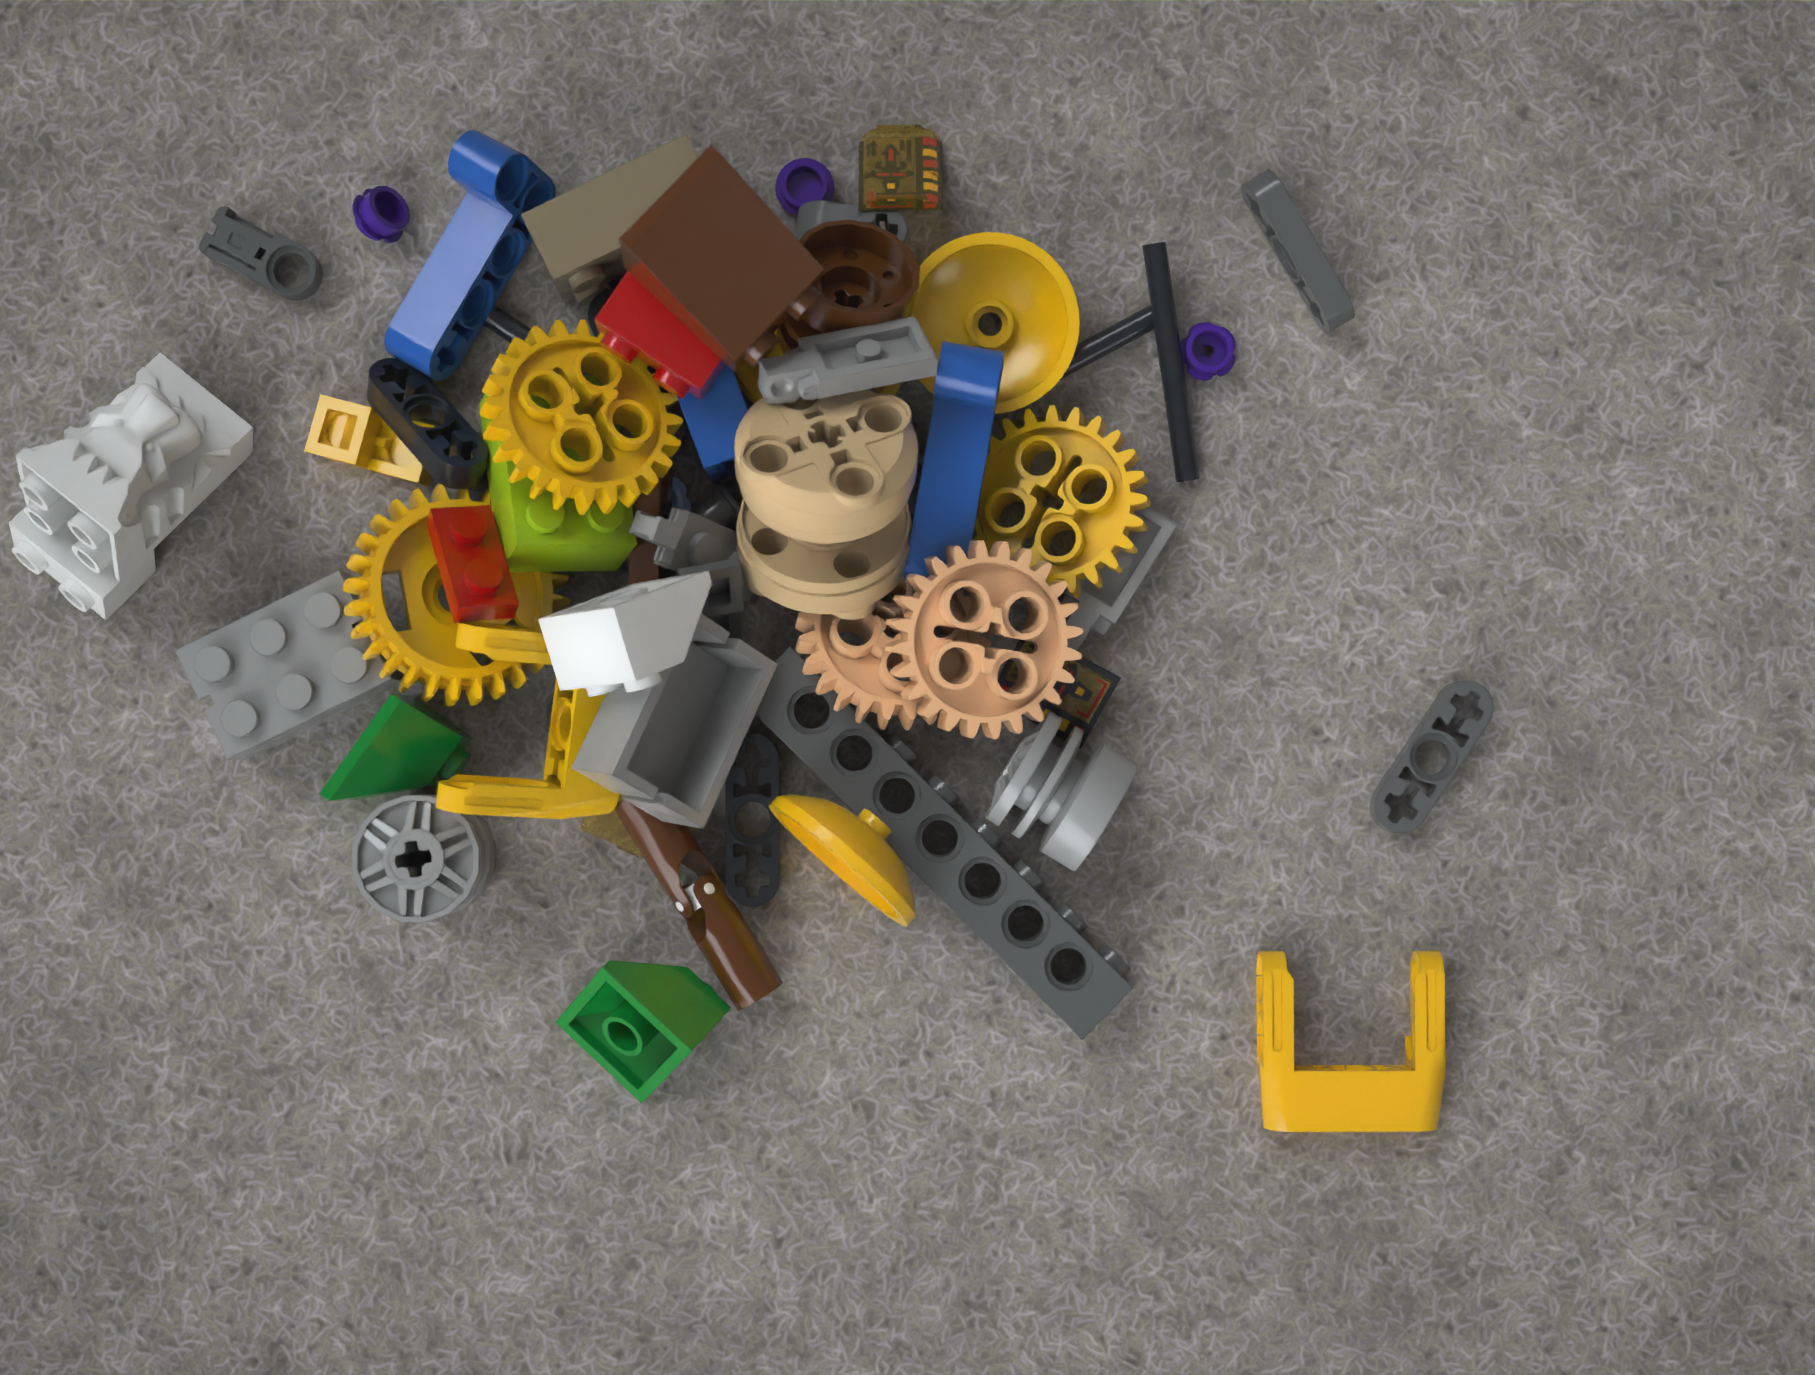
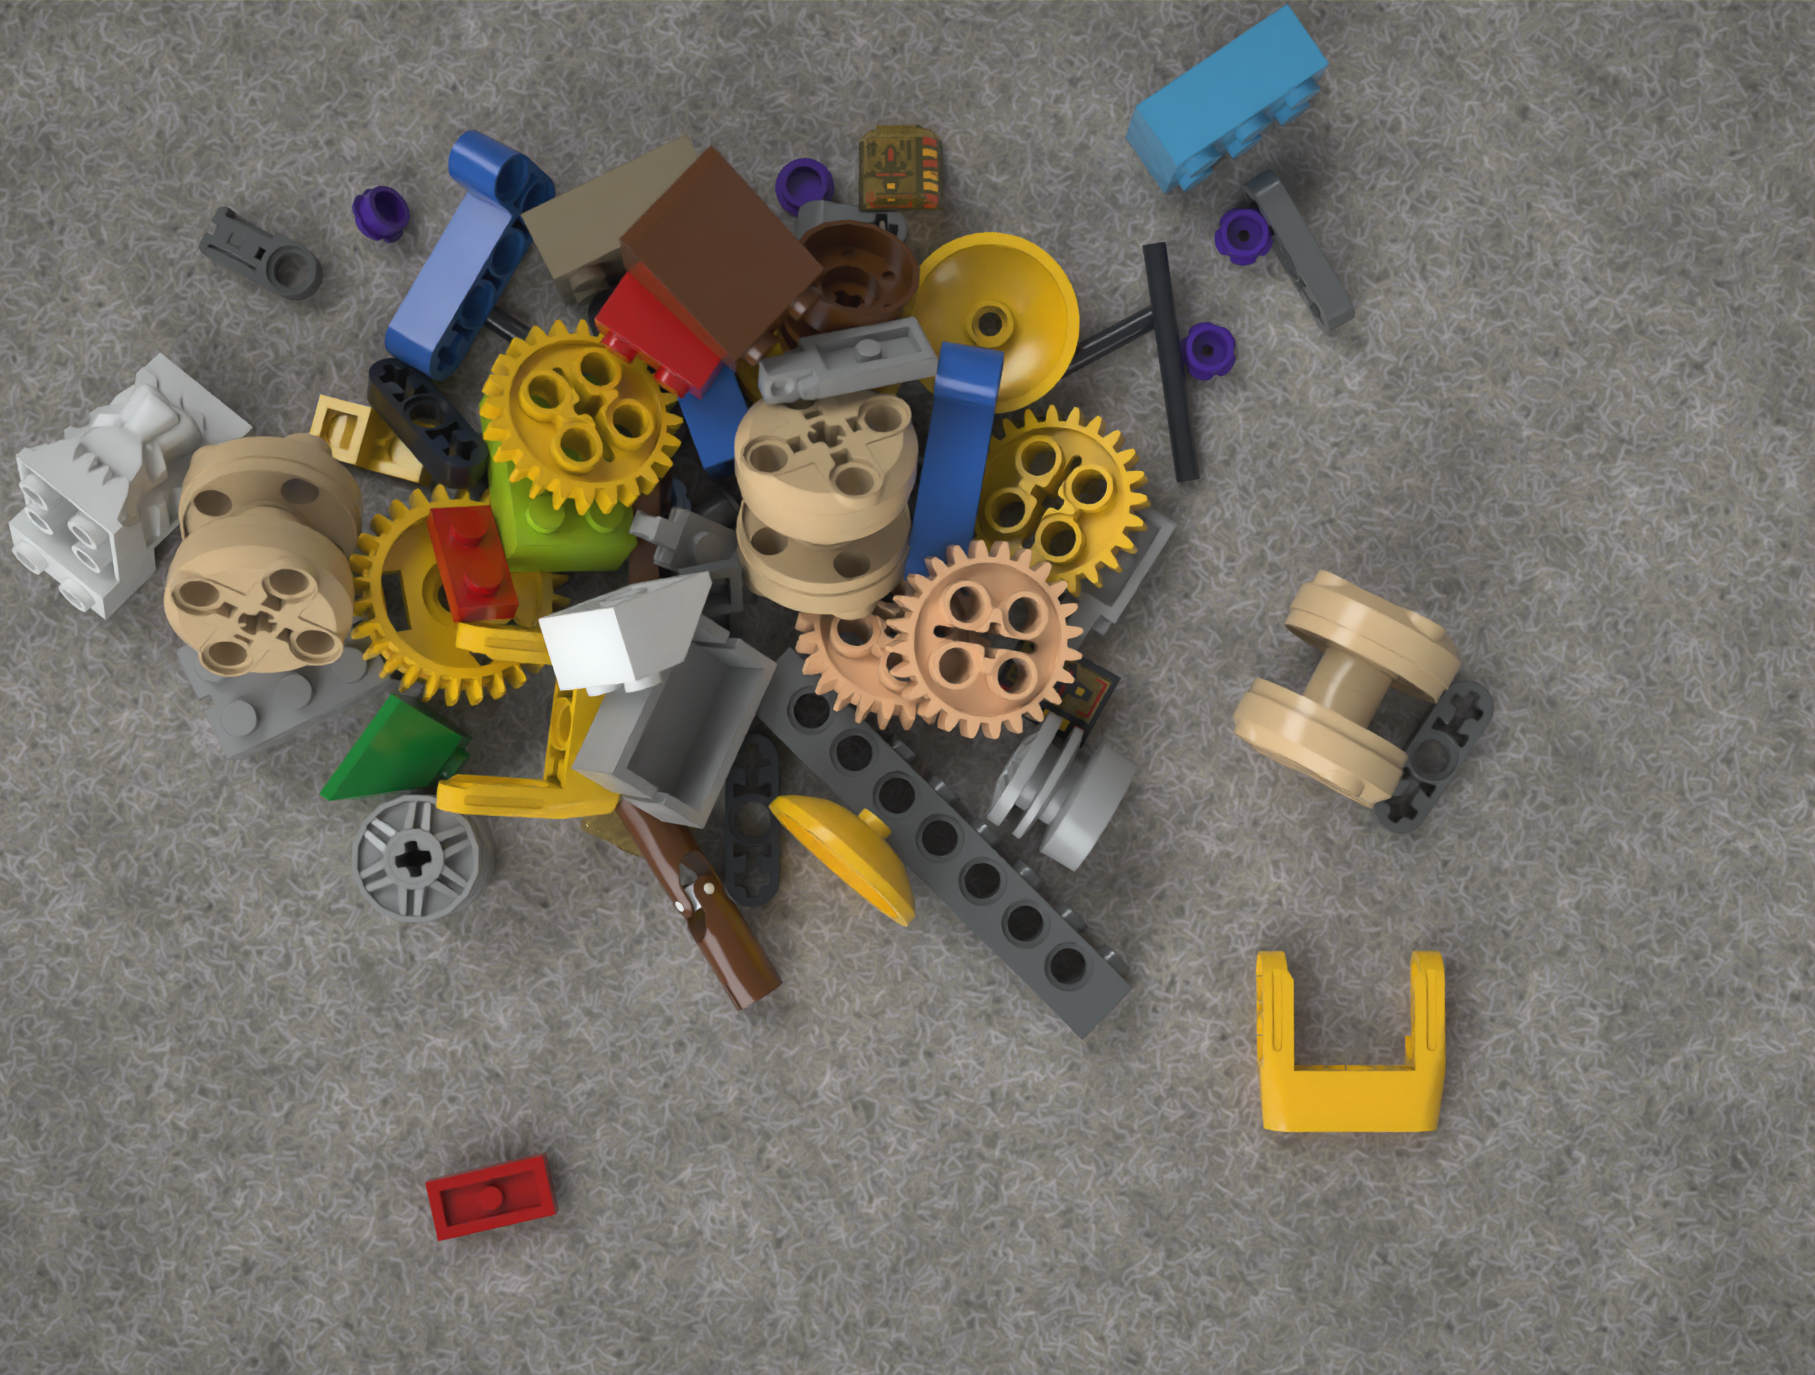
(265, 555): none -> tan piece
(492, 1196): none -> red plate
(642, 1020): green slope -> none
(1227, 101): none -> dark azure brick
(1240, 220): none -> dark purple plate
(1365, 652): none -> tan piece

